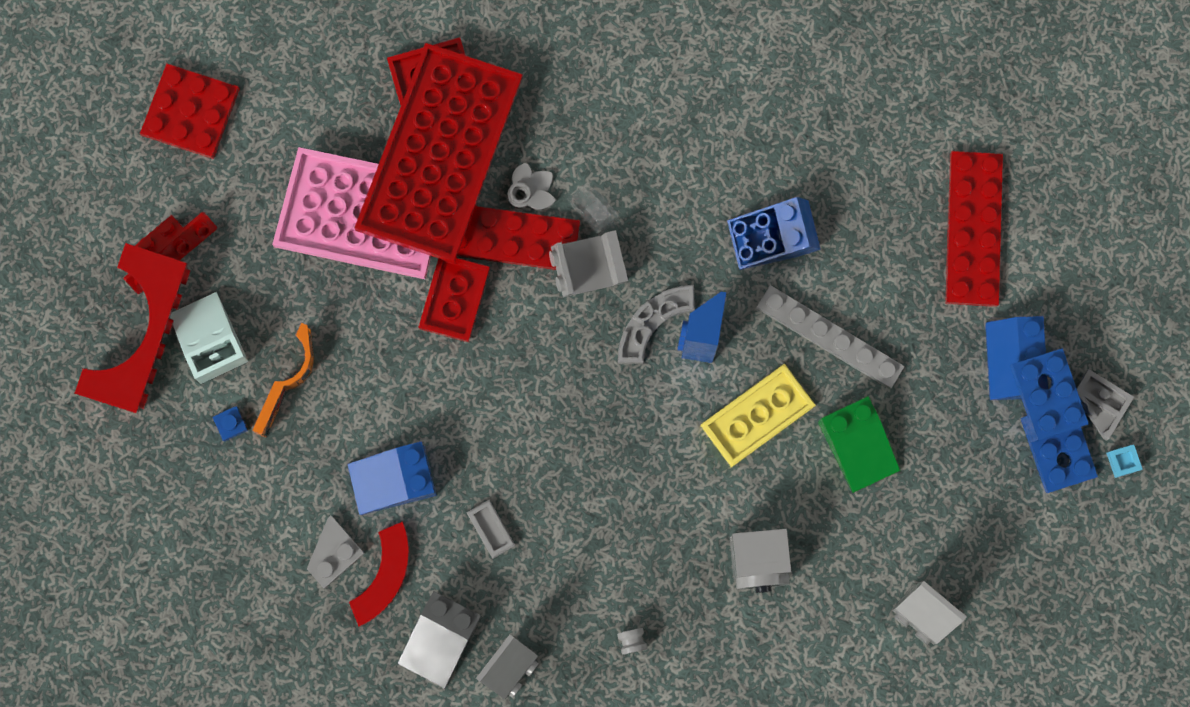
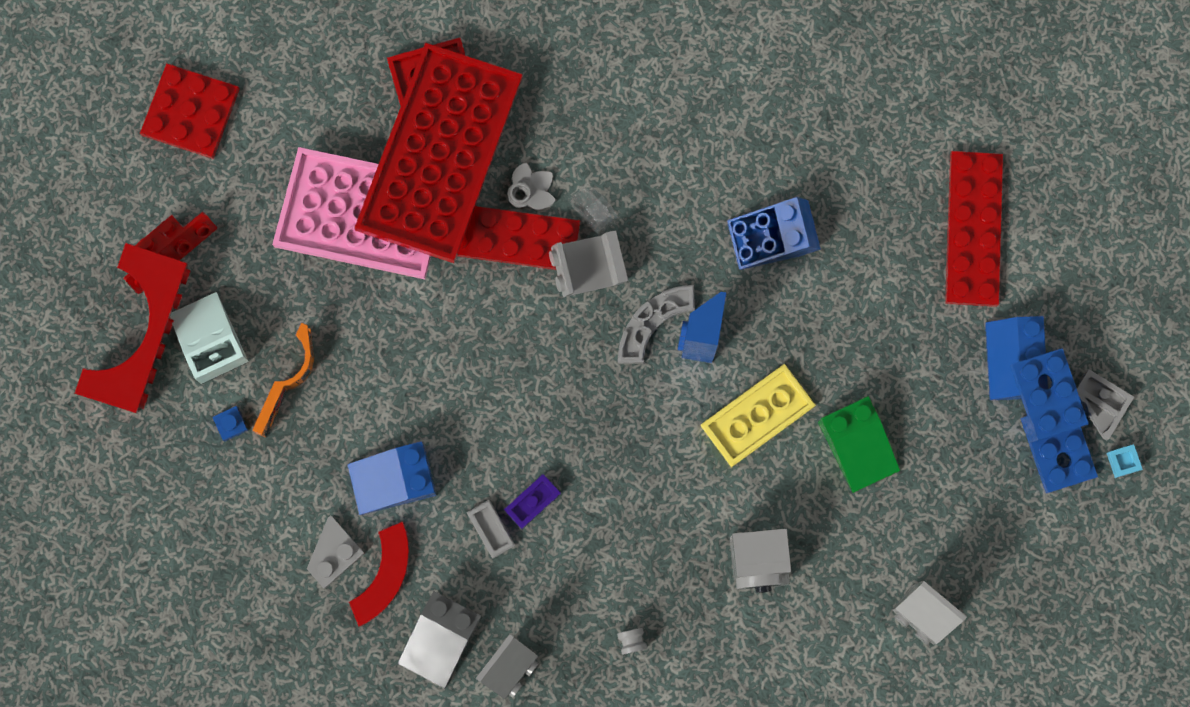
(454, 299): red plate -> none
(532, 501): none -> dark purple plate
(830, 337): light grey plate -> none

